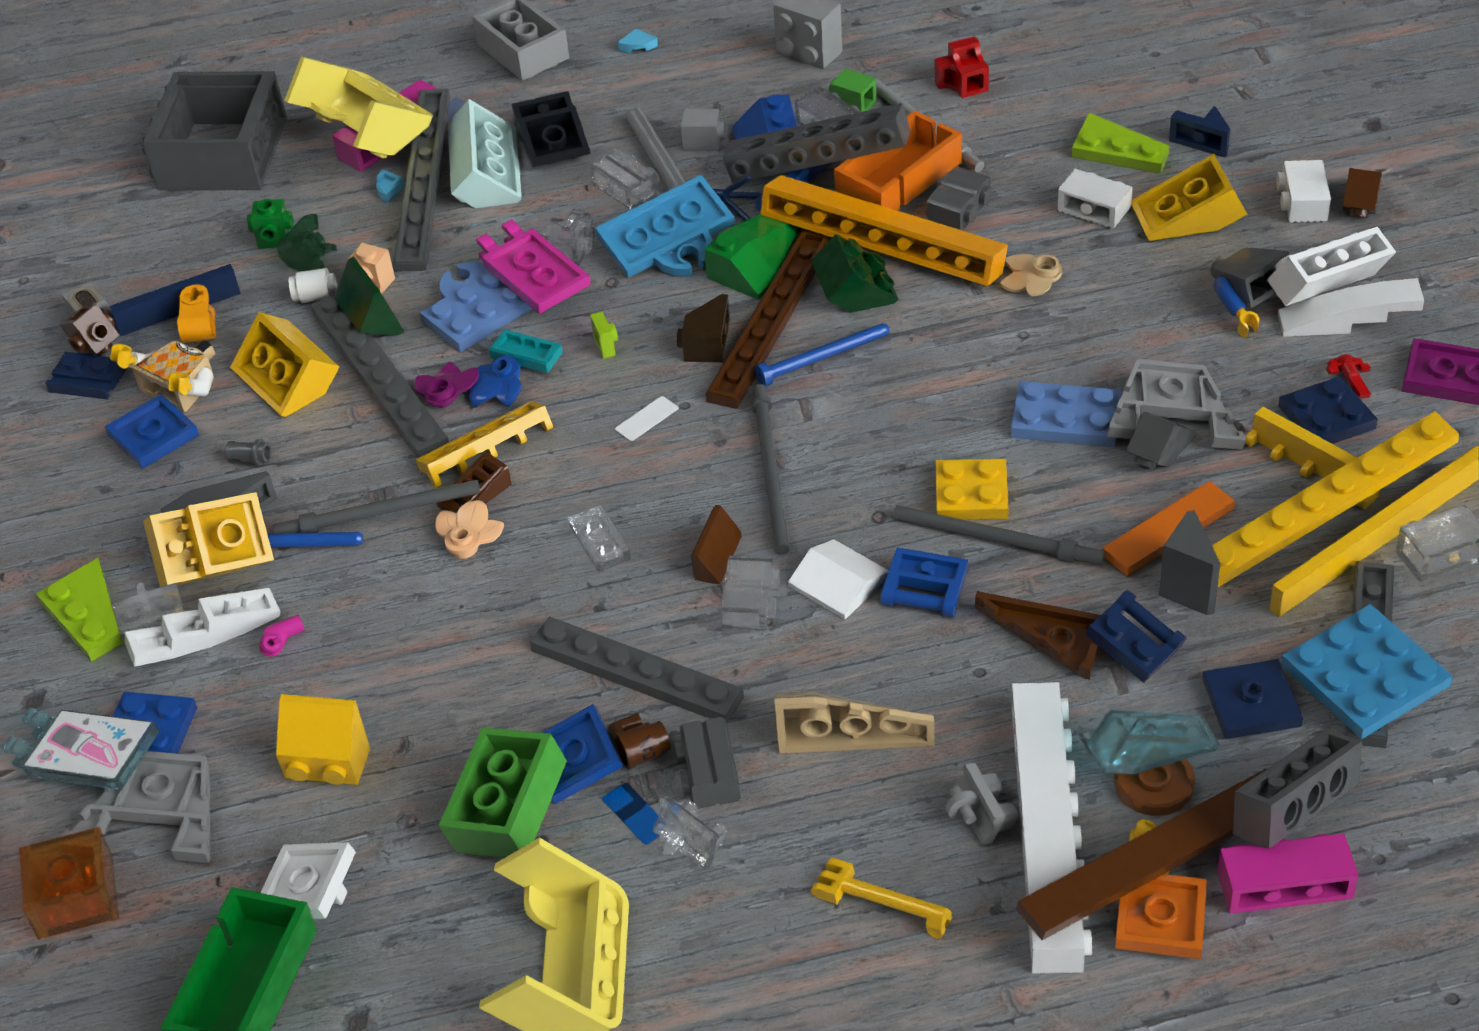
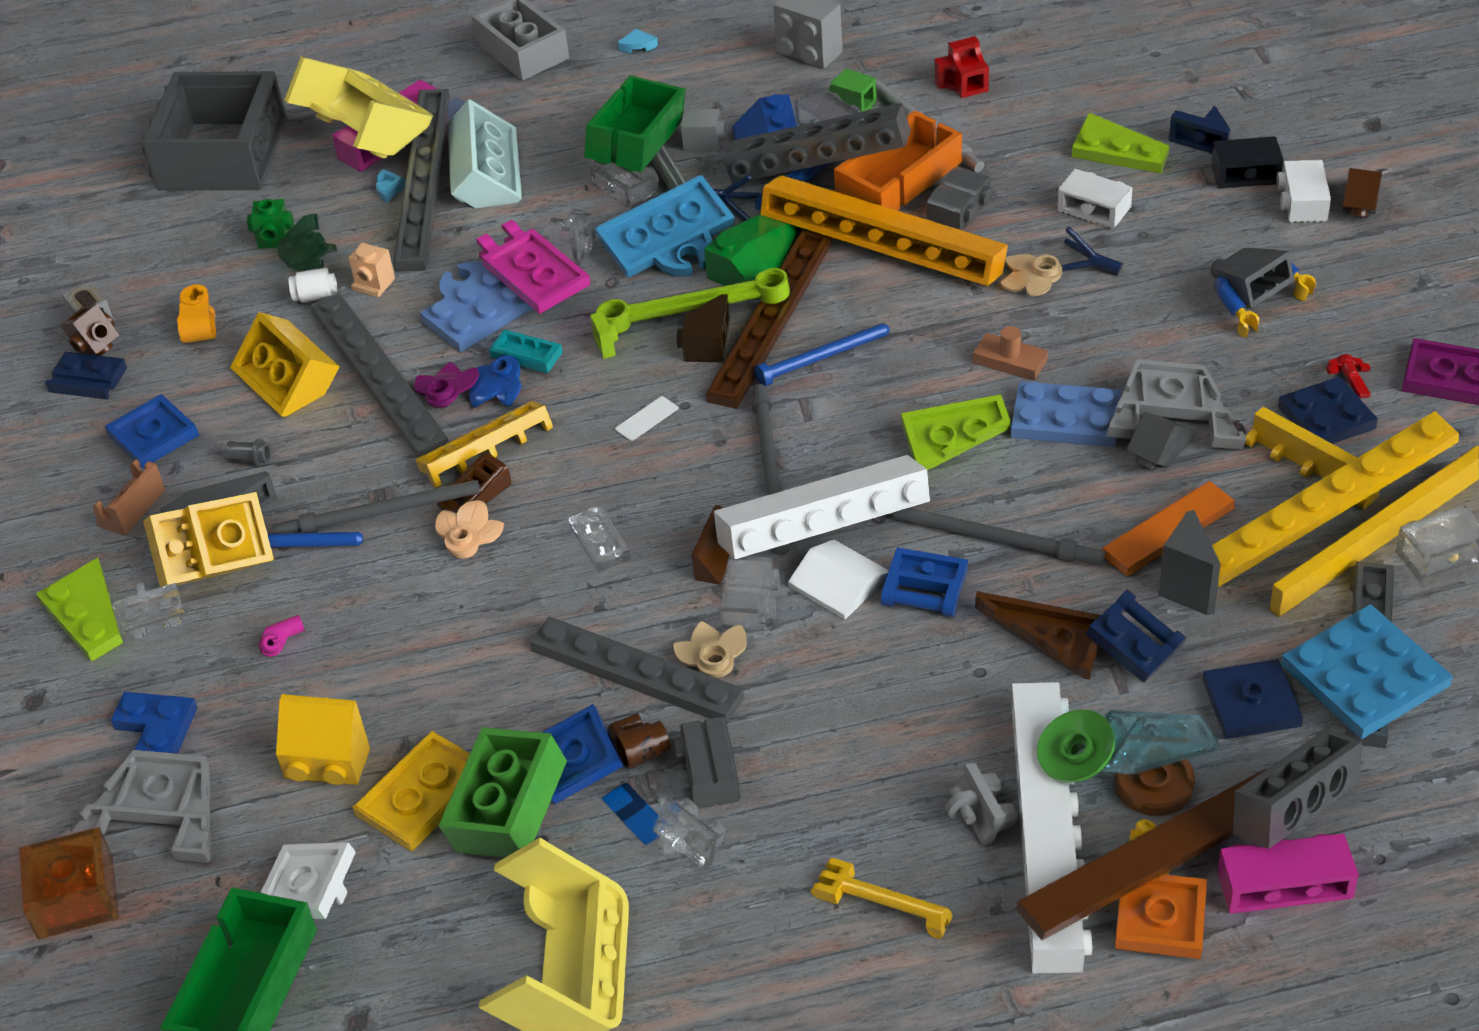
(82, 747): tile -> none
(132, 500): none -> nougat hinge
(165, 302): dark blue tile -> none
(173, 371): torso -> none
(214, 622): white slope -> none
(364, 302): dark green slope -> none
(414, 792): none -> yellow tile
(550, 129): black slope -> none
(634, 123): none -> green piece
(687, 302): none -> lime piece
(711, 650): none -> tan plate
(821, 506): none -> white brick
(836, 723): tan wedge -> none
(853, 276): dark green slope -> none
(953, 428): none -> lime wing
(972, 489): yellow plate -> none
(1009, 354): none -> nougat tile
(1068, 736): none -> bright green dish
(1094, 258): none -> dark blue plant
(1189, 203): yellow slope -> none
(1246, 162): none -> black brick
(1330, 266): white brick -> none
(1340, 309): white slope -> none

